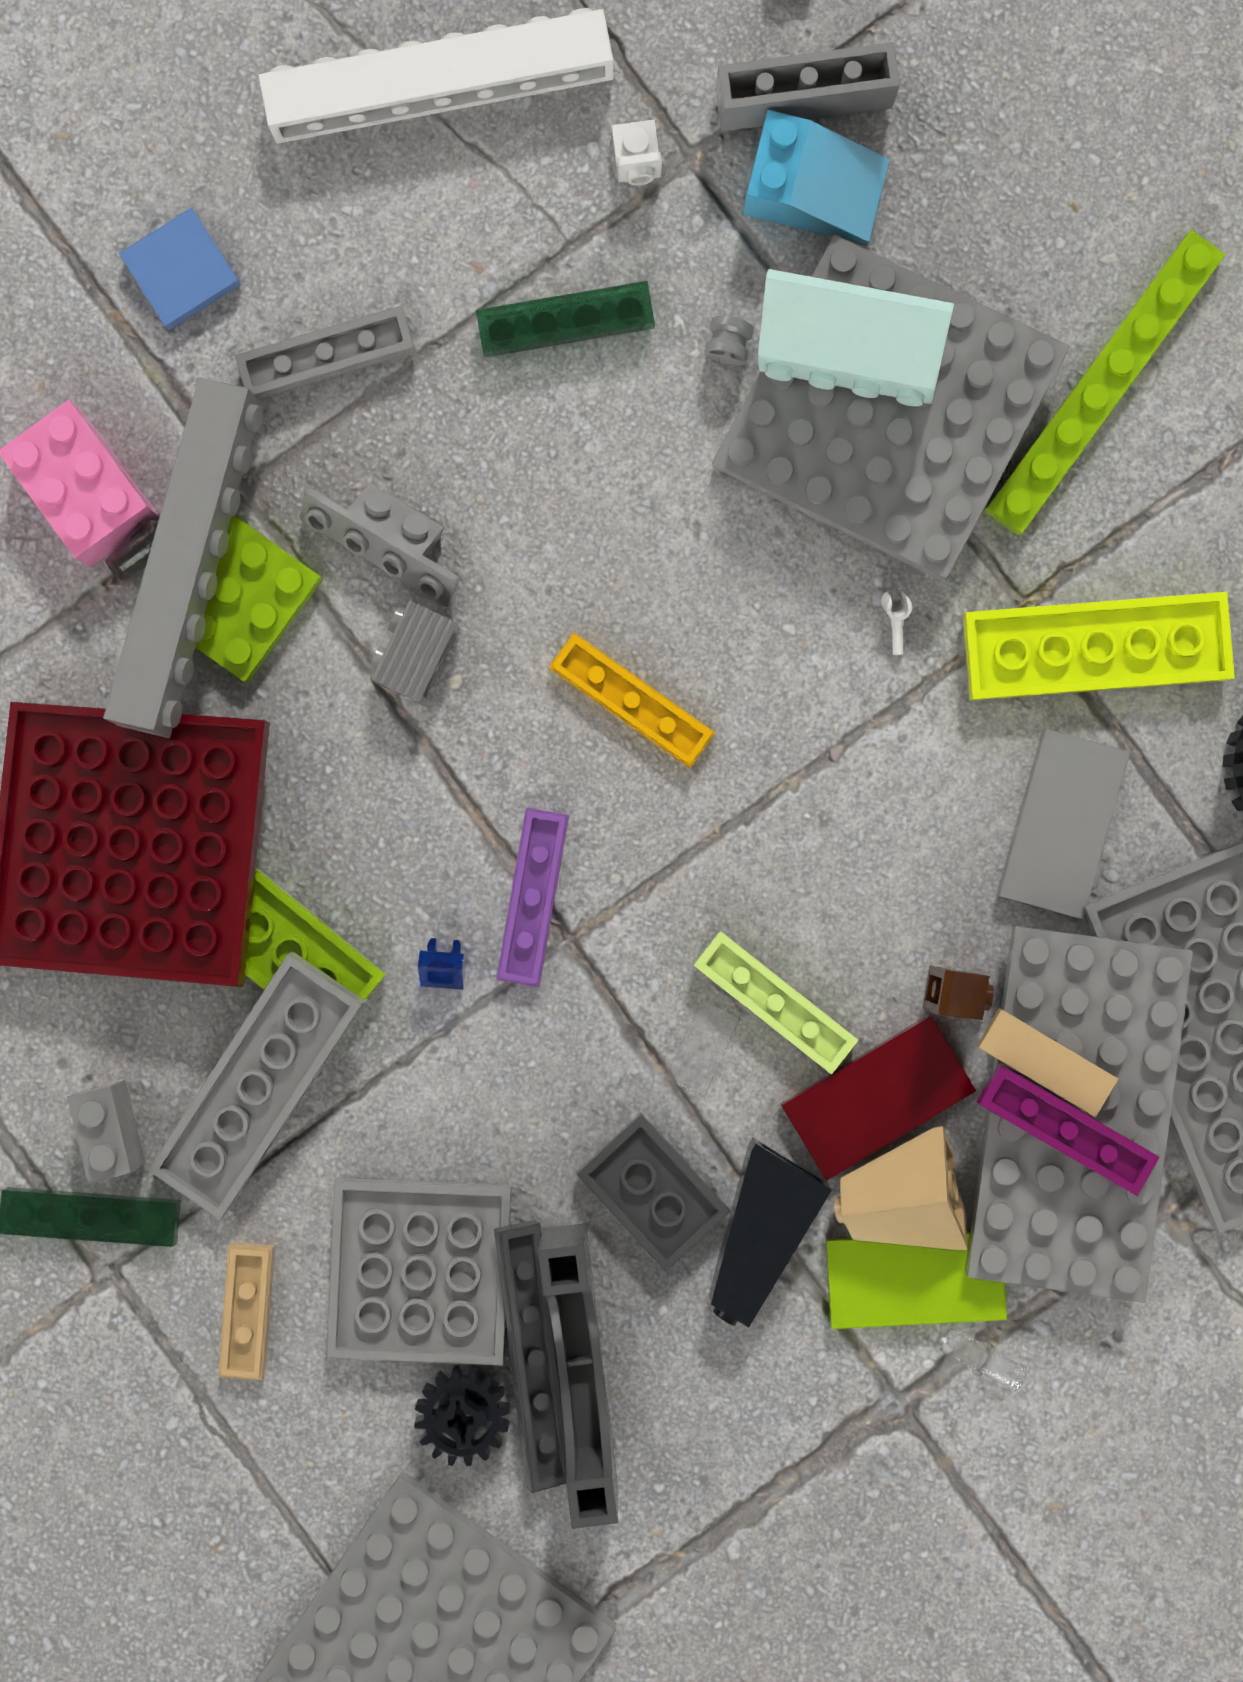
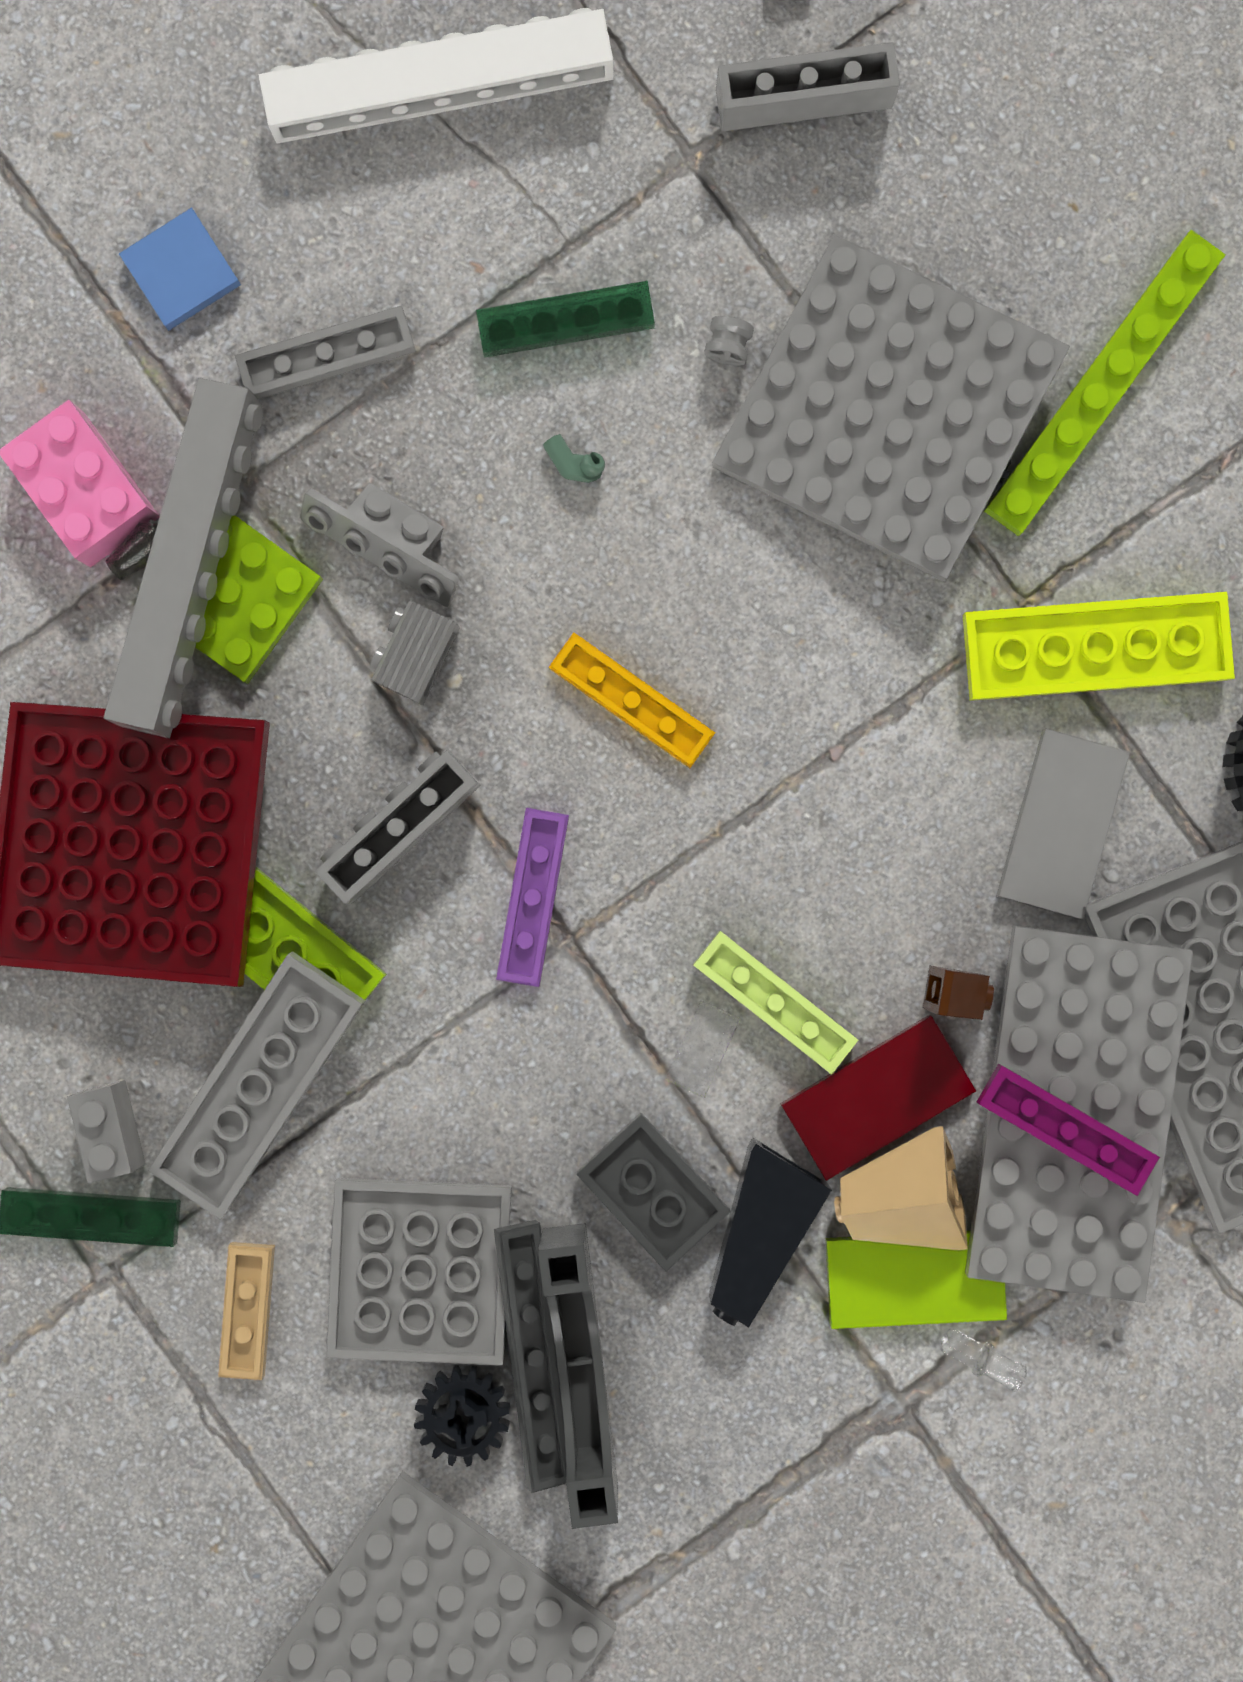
(397, 828): none -> light grey brick
(441, 968): clear blue tile -> none
(574, 466): none -> sand green arm
(636, 152): white bracket -> none
(814, 179): medium azure slope -> none
(852, 337): light aqua slope -> none
(897, 617): white hand -> none
(1047, 1062): tan tile -> none

